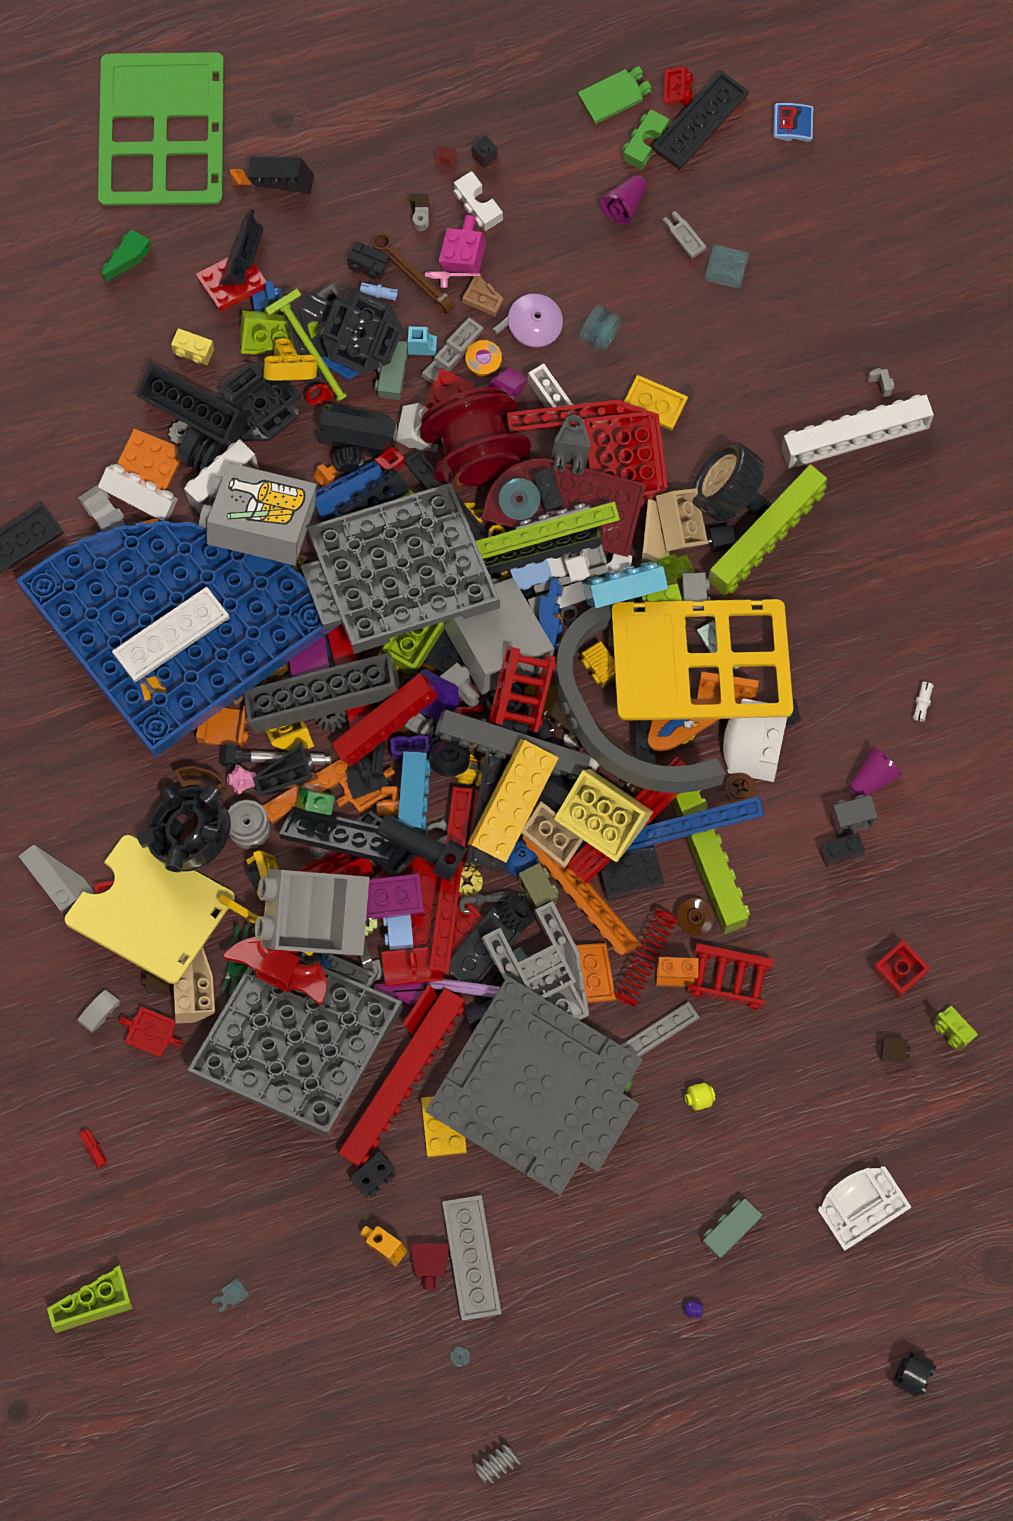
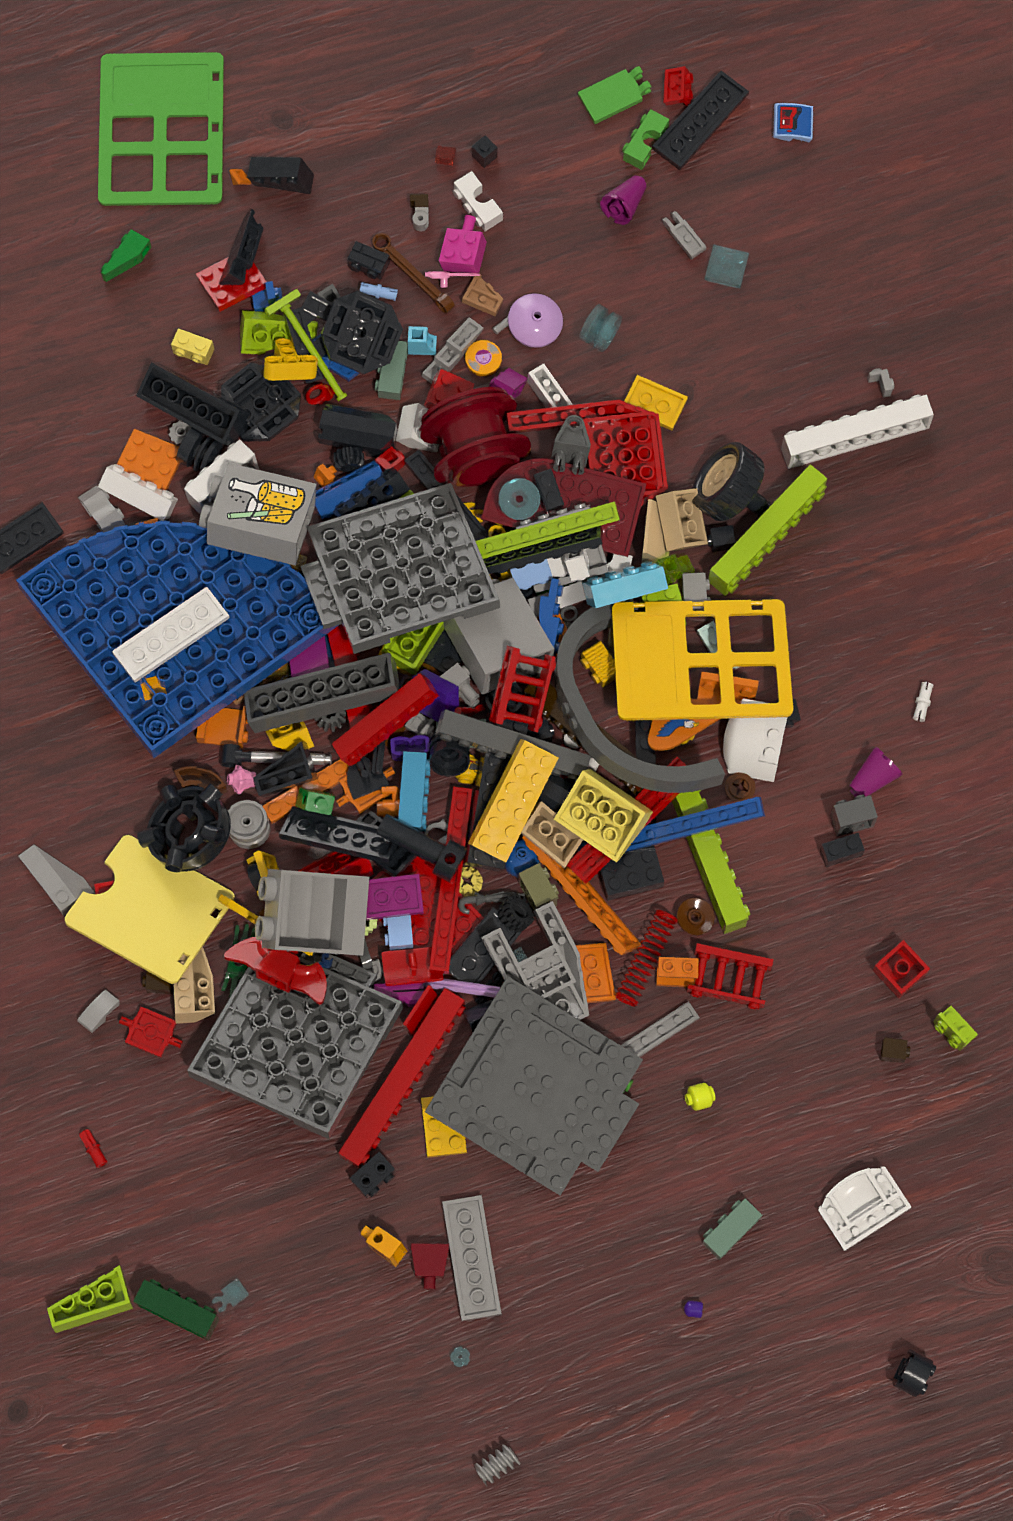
(176, 1310): none -> dark green piece

